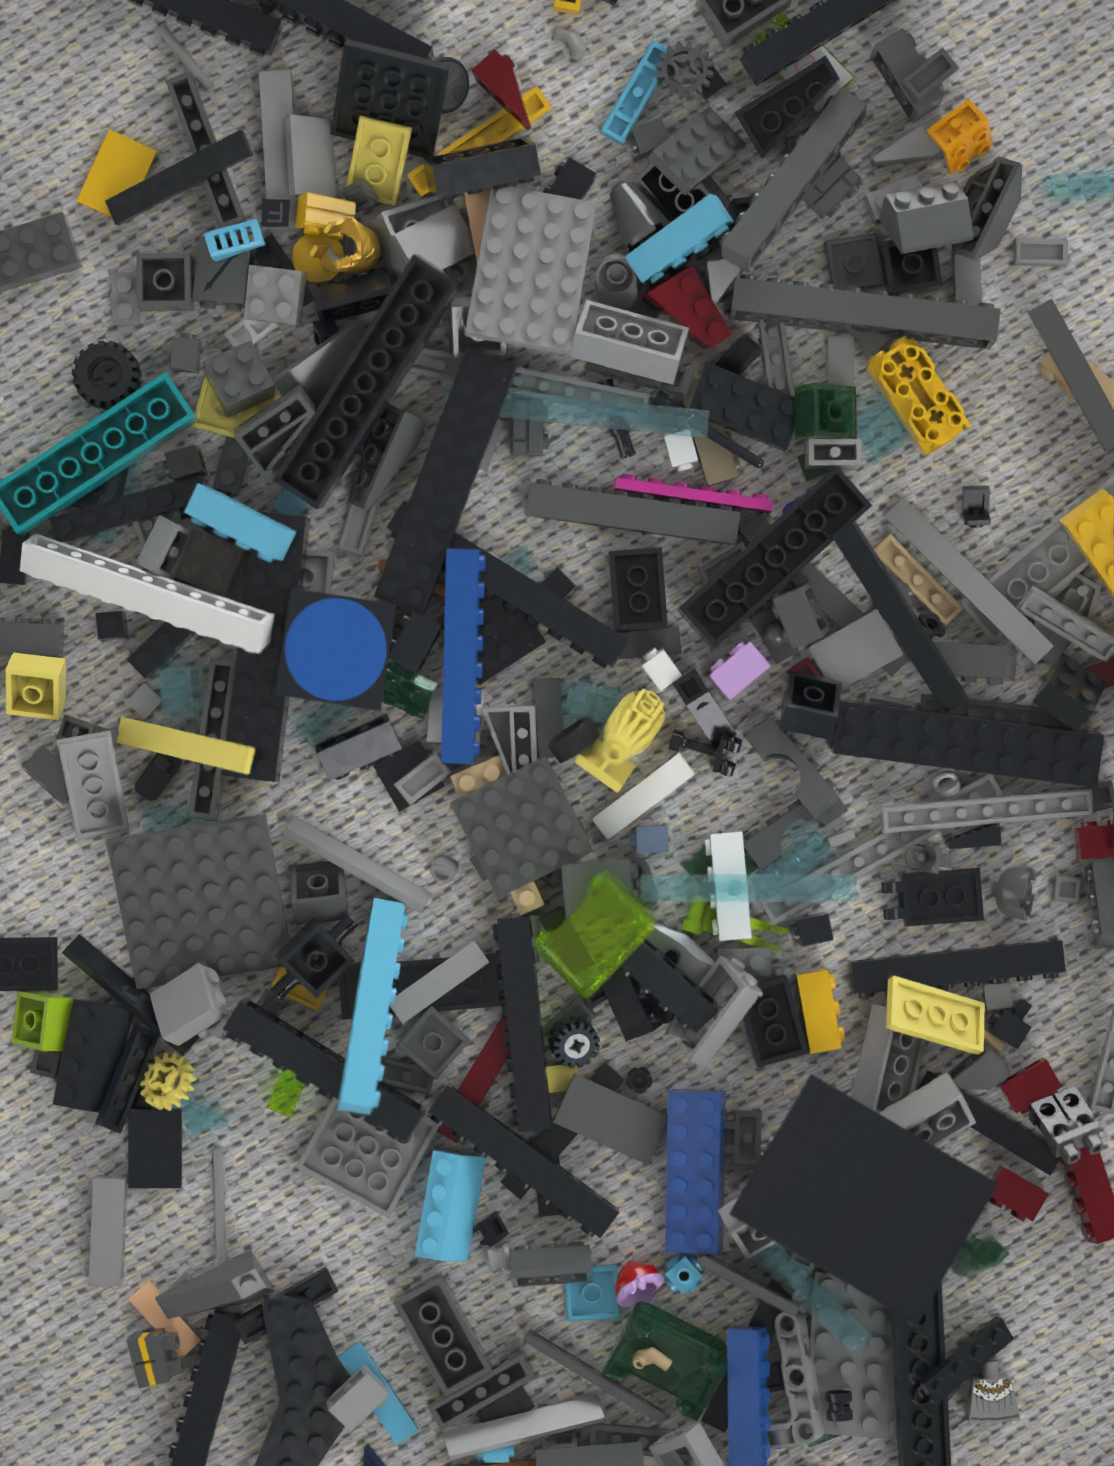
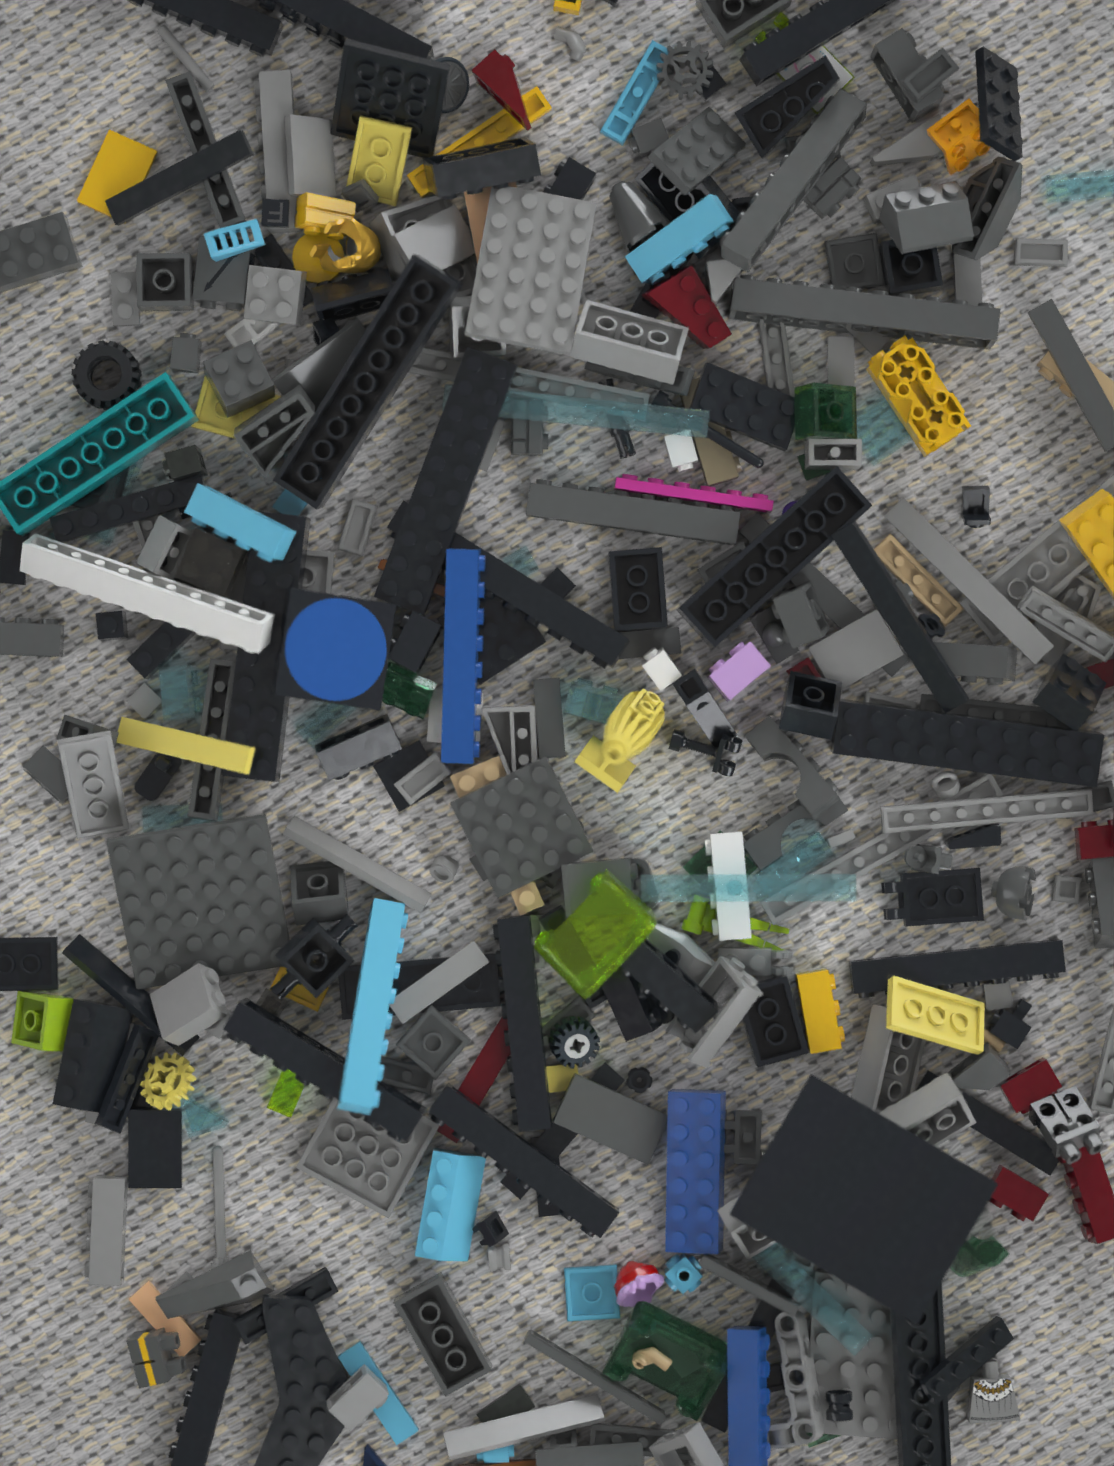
(35, 686): light yellow brick -> none
(46, 1063): dark grey tile -> none
(231, 467): dark grey plate -> none
(384, 453): dark grey wedge -> none
(482, 1391): dark grey brick -> none
(550, 1265): dark grey slope -> none
(574, 739): black tyre -> none
(616, 282): light grey cap -> none
(643, 796): white slope -> none
(650, 839): sand blue brick -> none
(740, 355): black piece -> none
(812, 929): black brick -> none
(998, 104): none -> black plate

